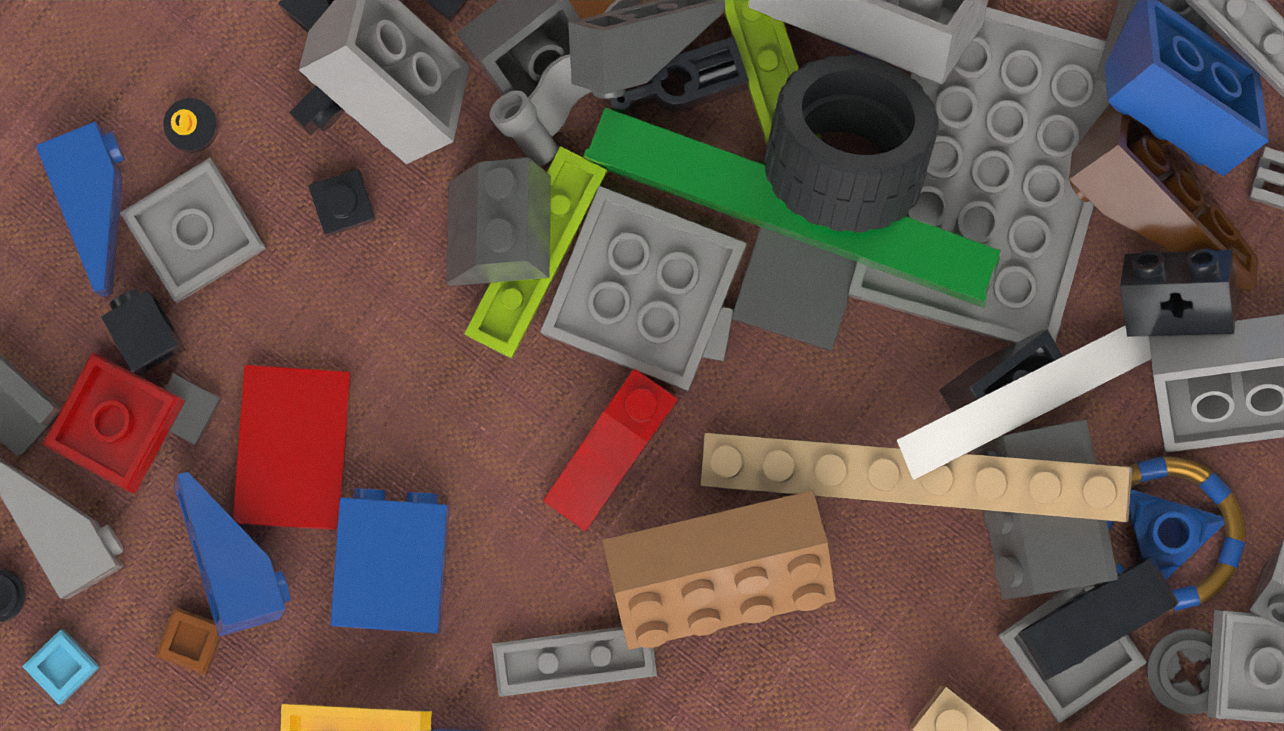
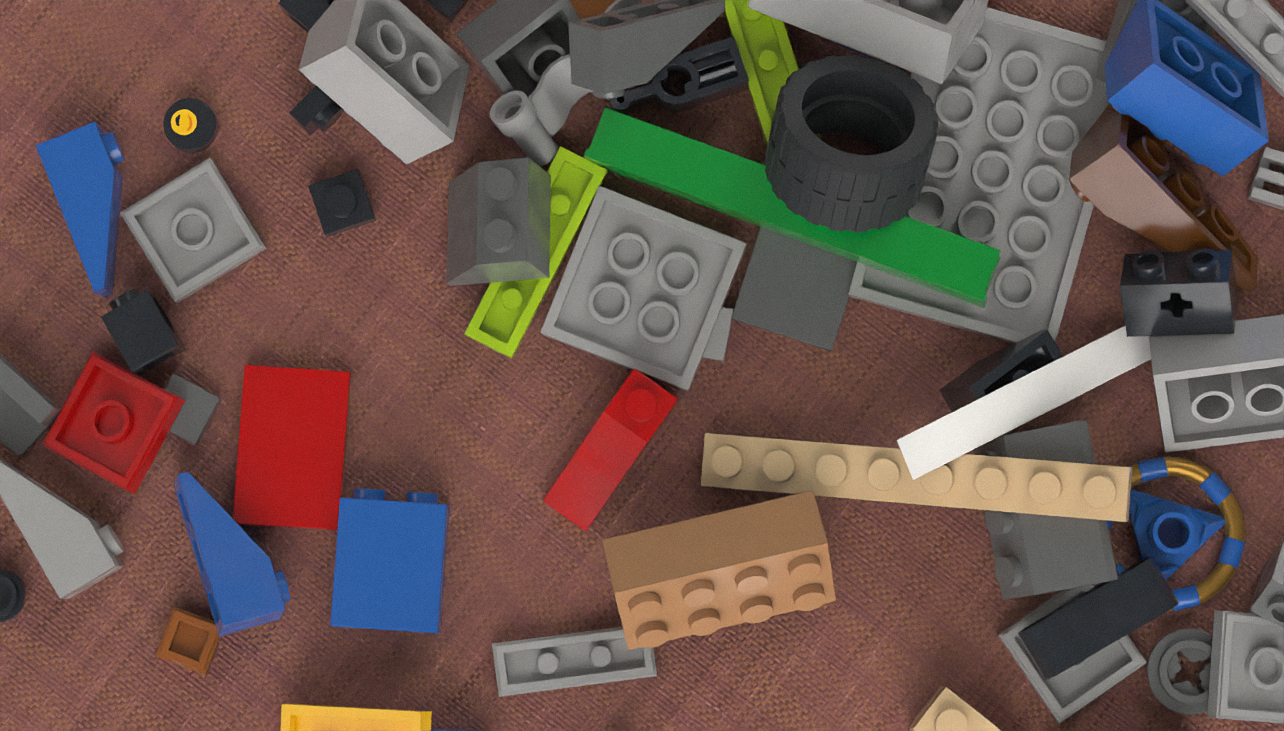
(61, 666): medium azure tile -> none

